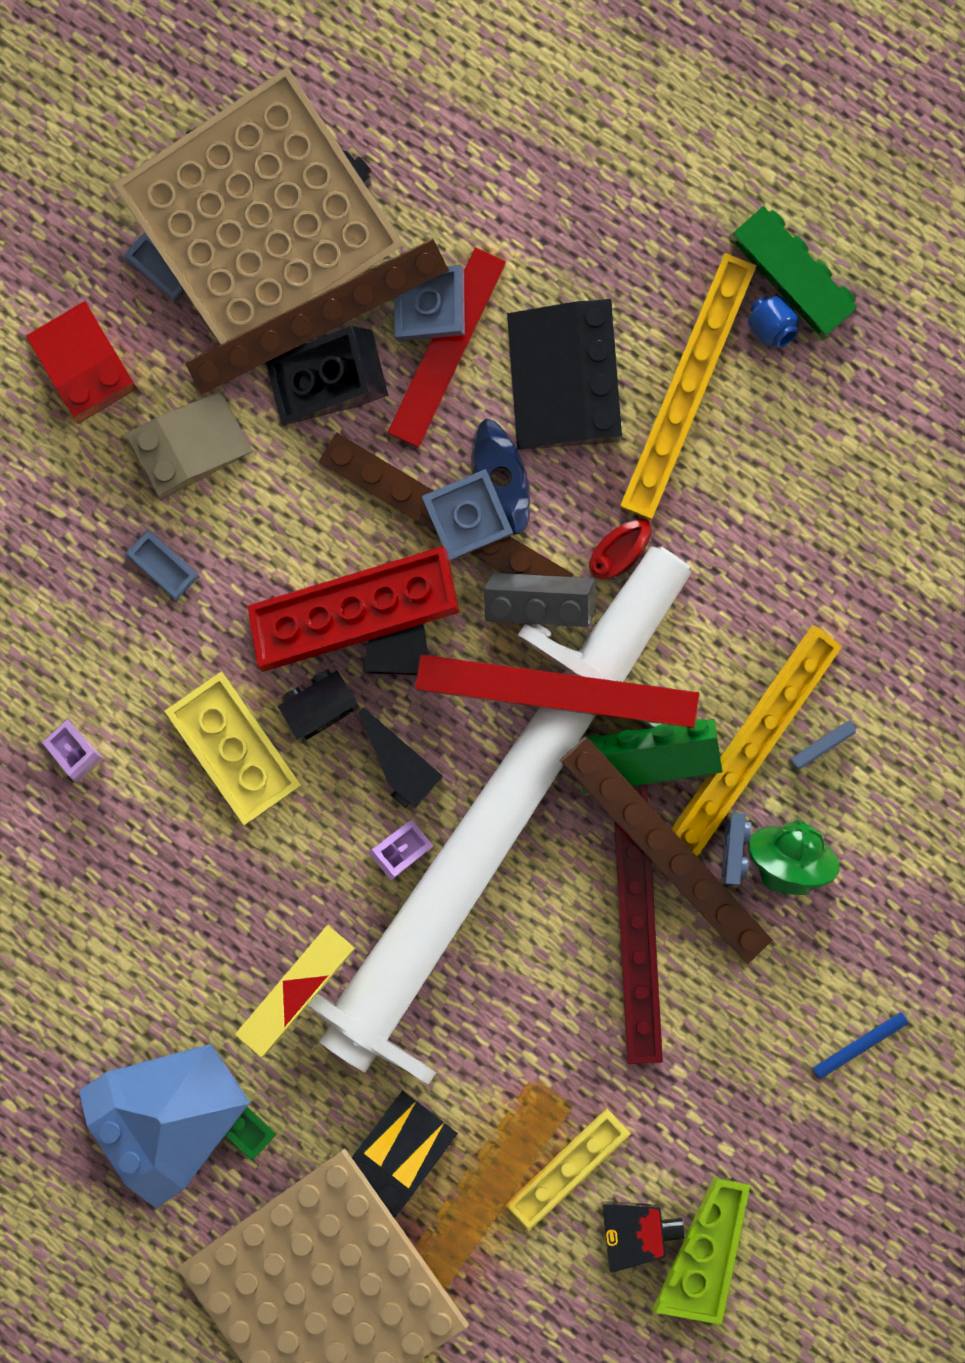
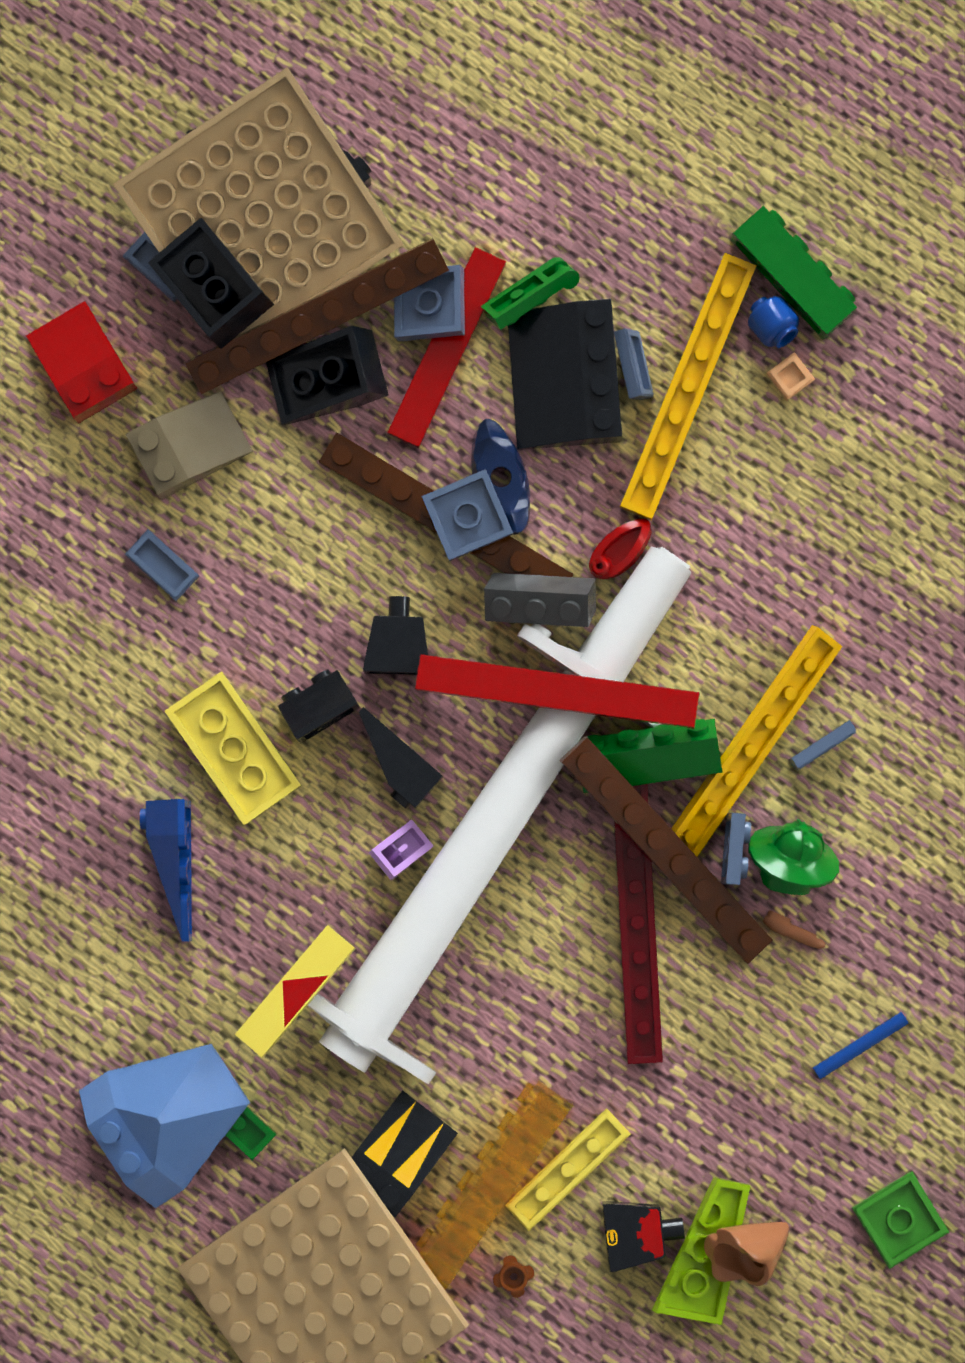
(72, 751): lavender slope -> none
(169, 839): none -> blue wedge
(210, 283): none -> black slope
(353, 609): red plate -> none
(515, 1286): none -> dark orange plate
(530, 292): none -> green plate
(633, 364): none -> sand blue tile
(746, 1251): none -> nougat hat
(784, 927): none -> nougat piece
(790, 376): none -> light nougat tile
(900, 1219): none -> bright green tile

